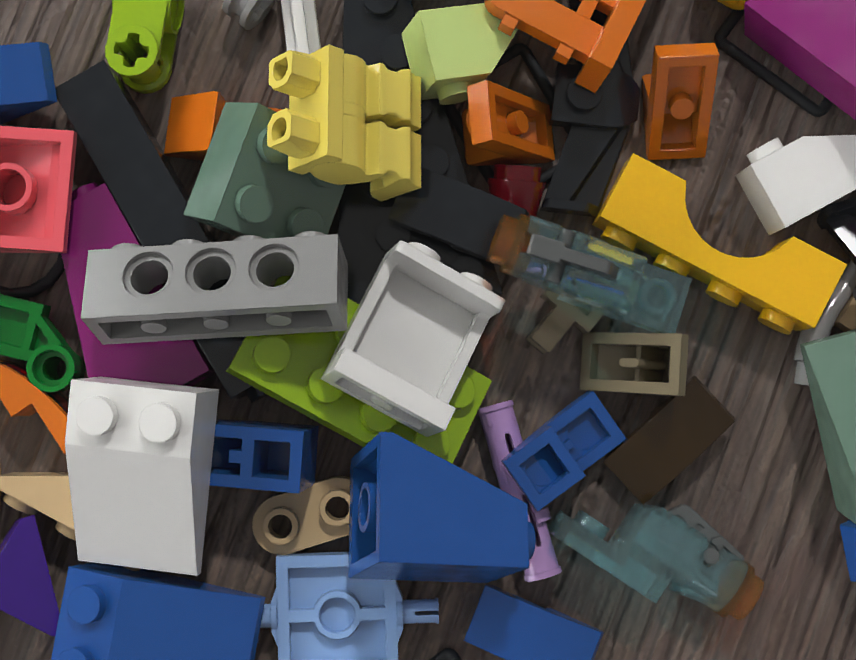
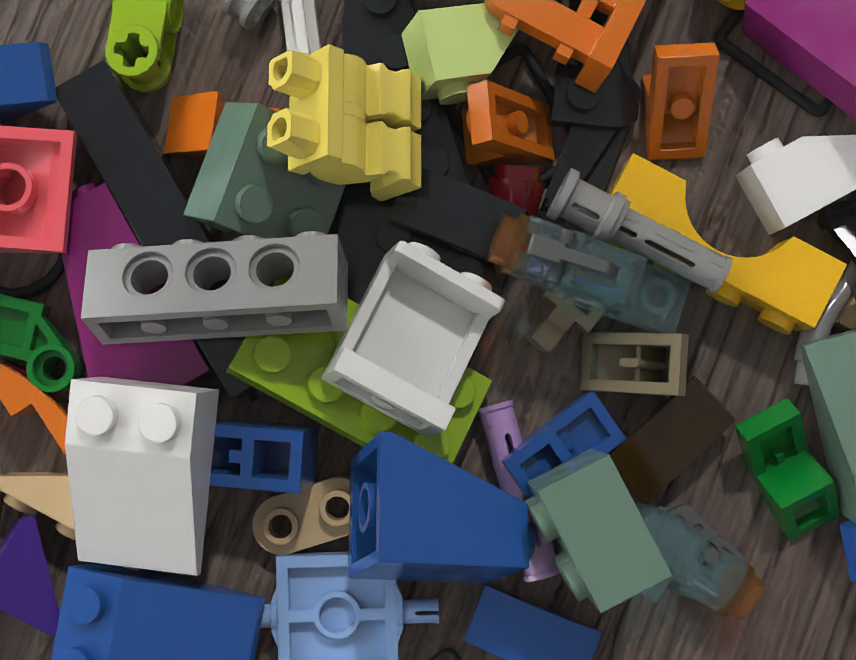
(599, 529): none -> sand green brick
(612, 219): none -> light grey pin
(785, 471): none -> green slope

